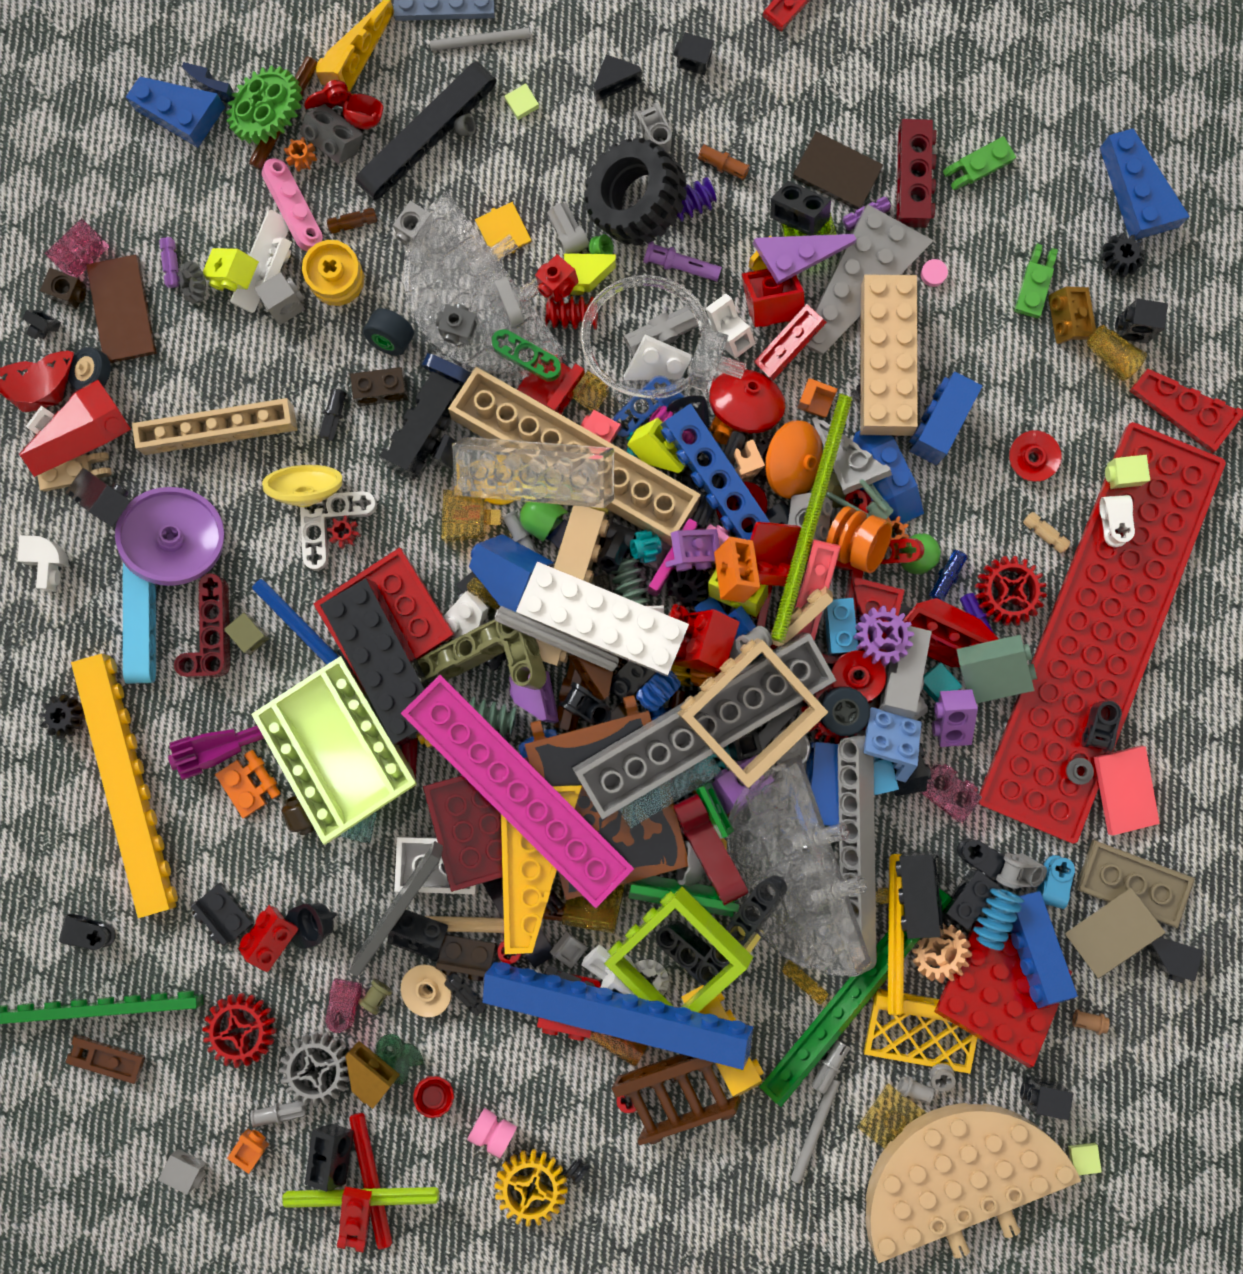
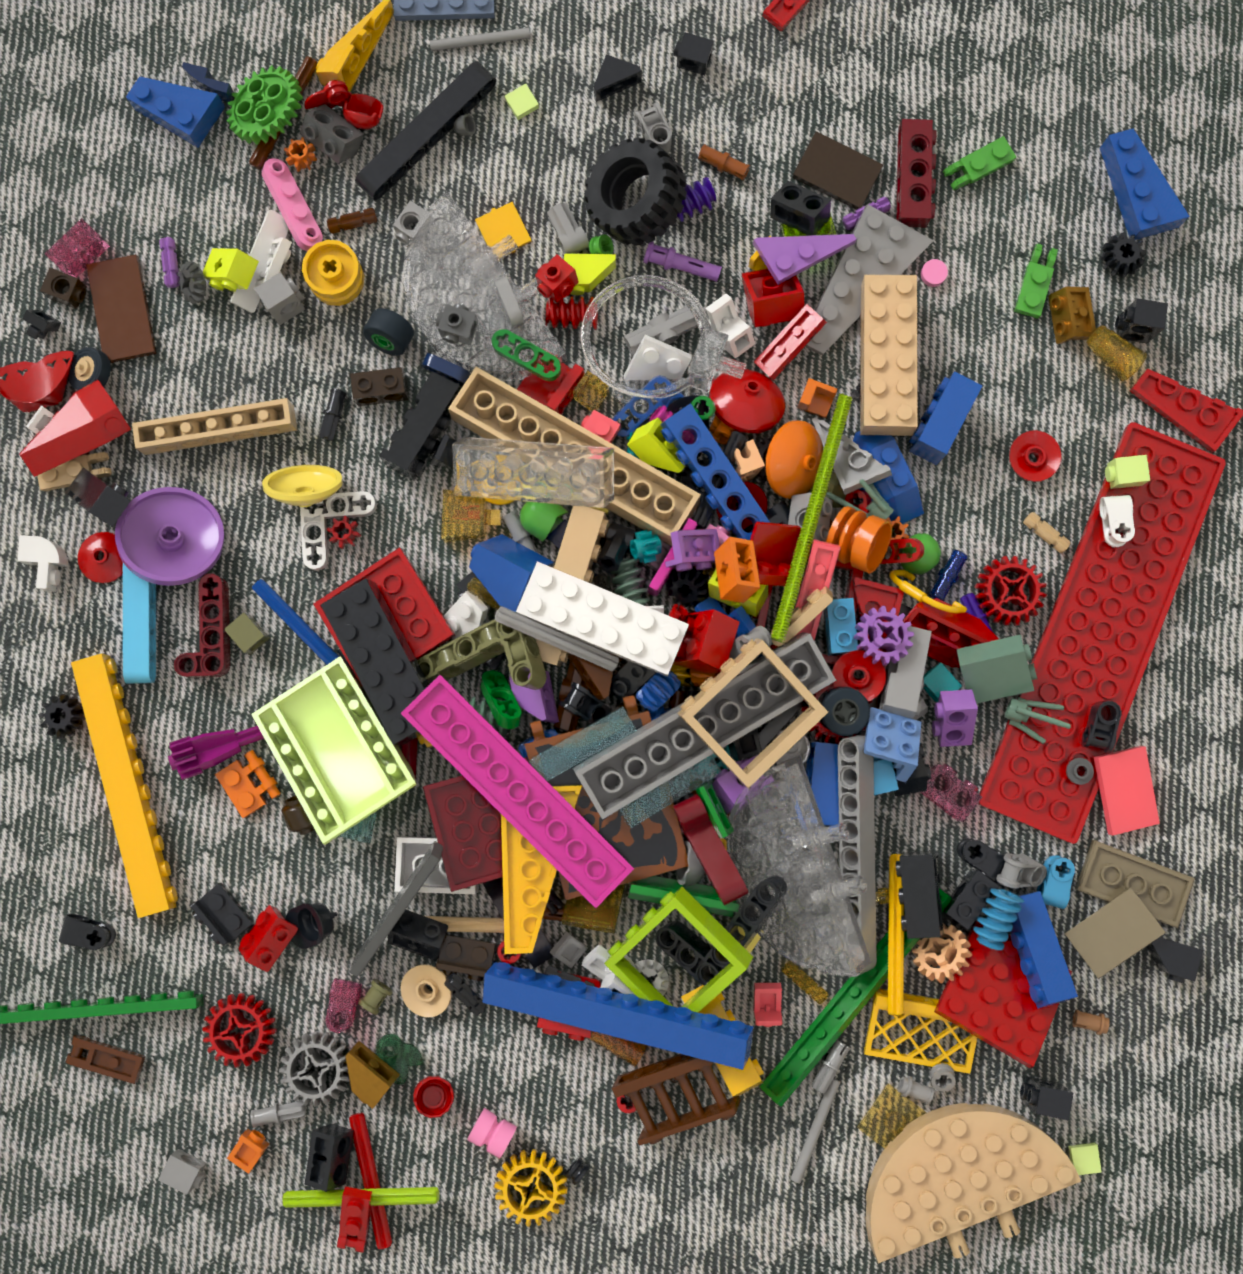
(108, 568): none -> red dish
(498, 708): none -> green beam
(583, 744): none -> clear light blue plate
(709, 403): none -> green bush
(767, 1004): none -> coral bracket
(921, 596): none -> yellow piece
(1019, 711): none -> sand green plant

